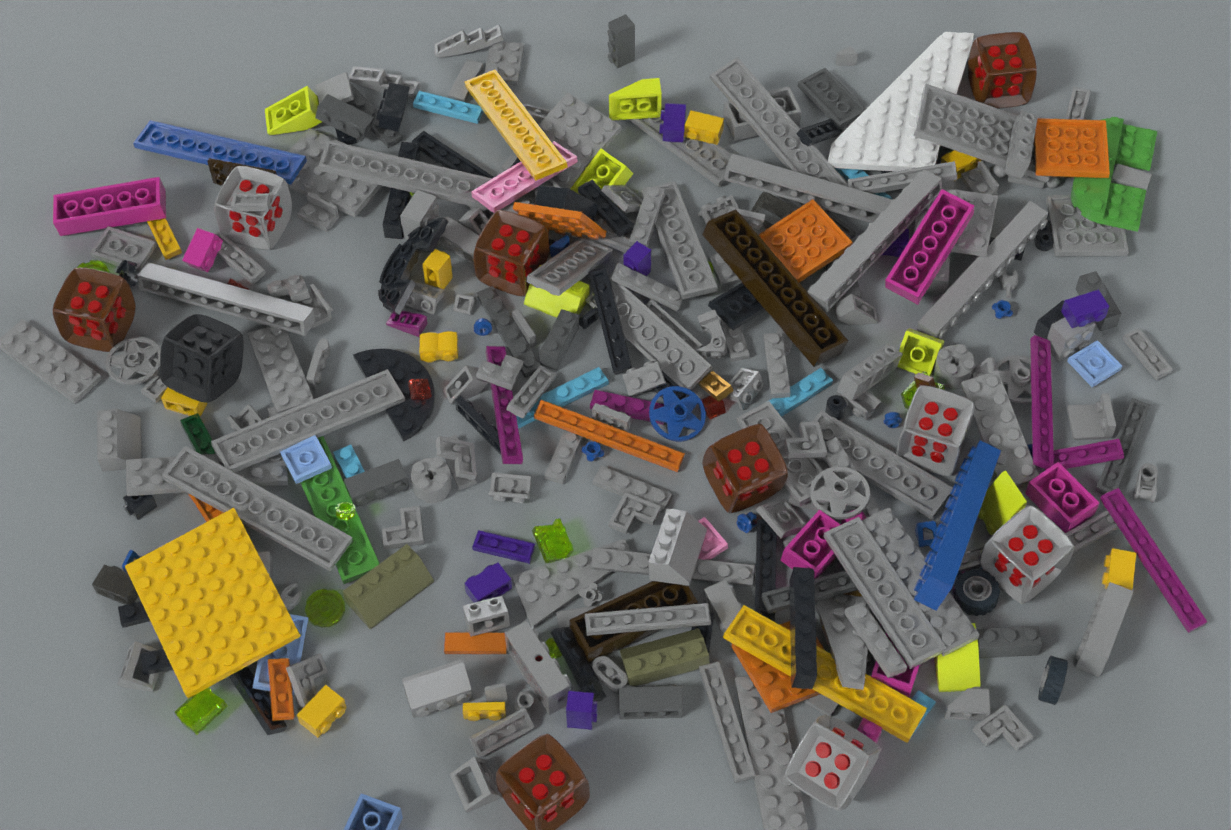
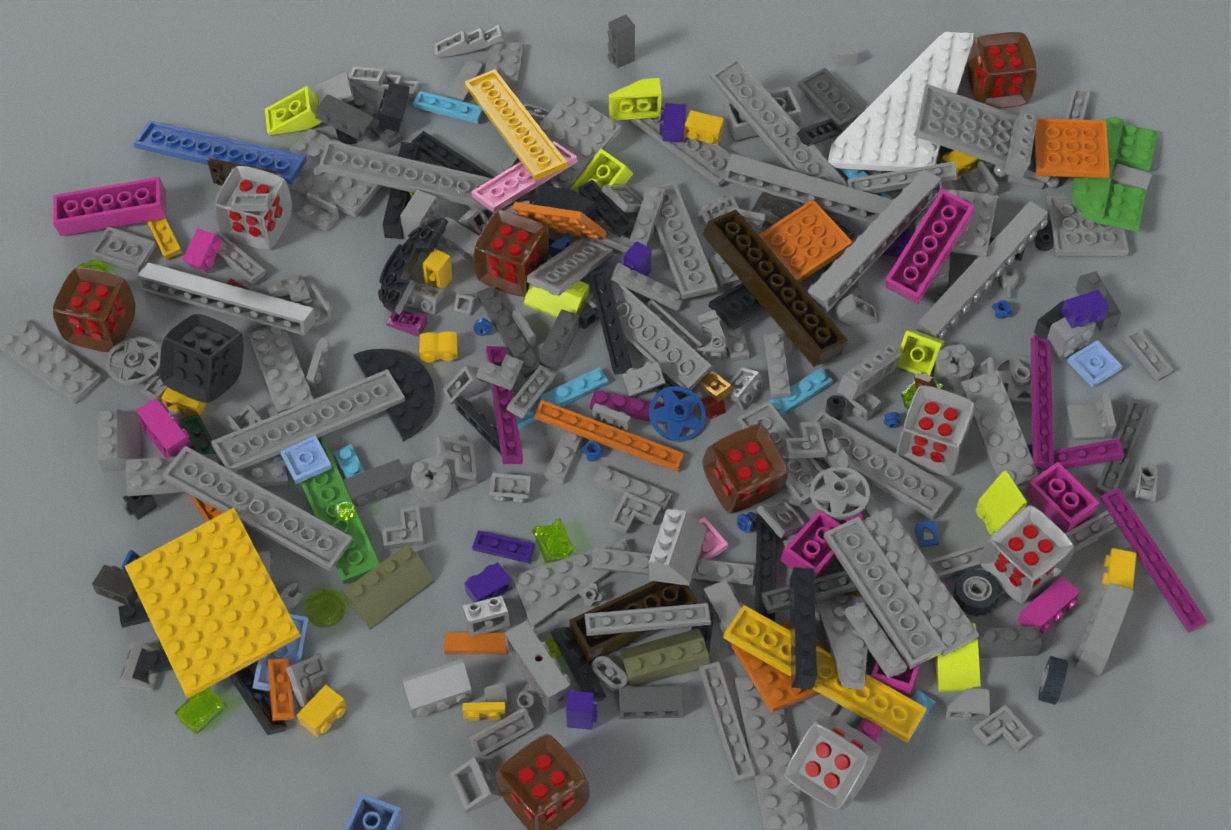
(127, 271): black plate -> none
(163, 429): none -> dark pink brick
(419, 389): clear red plate -> none
(956, 525): blue brick -> none
(1050, 605): none -> dark pink brick

